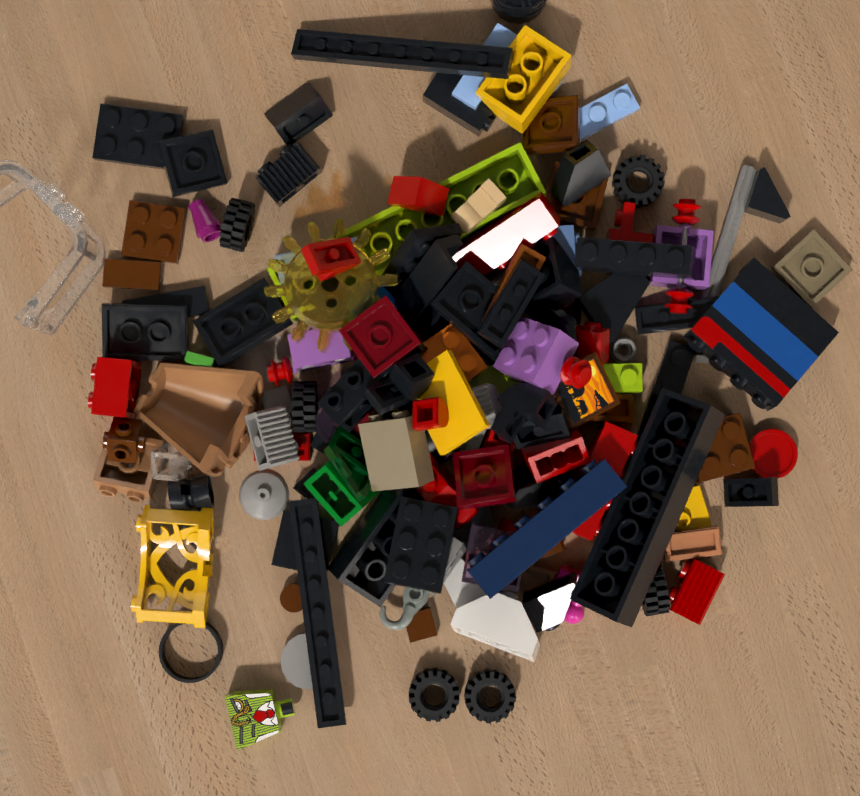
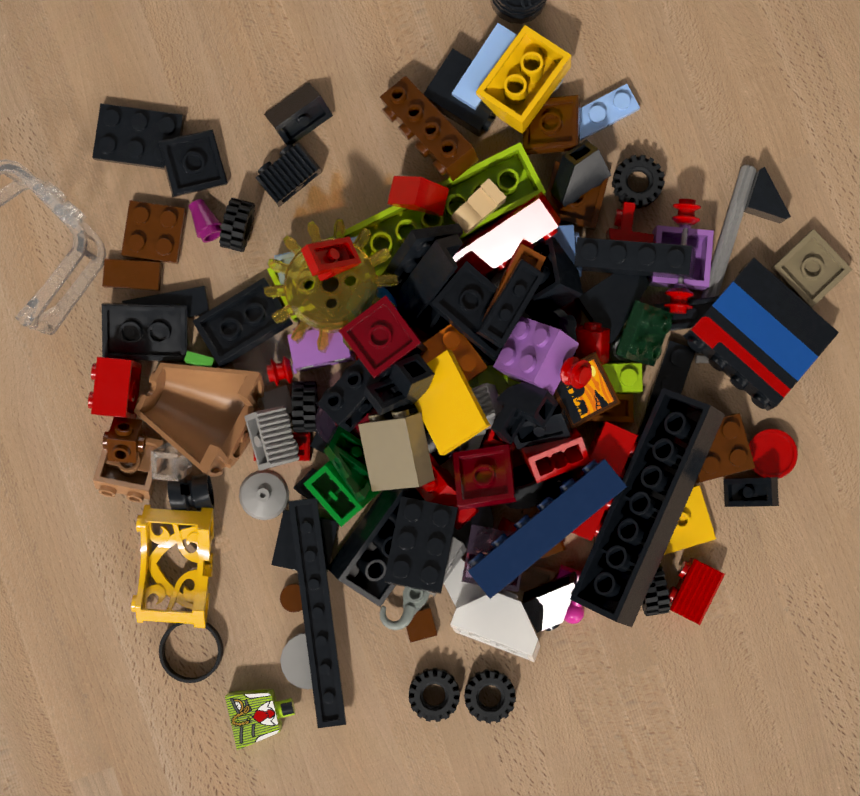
(403, 53): black plate -> none
(429, 128): none -> reddish brown brick
(429, 414): red brick -> none
(644, 333): none -> clear green plate
(694, 543): nougat tile -> none

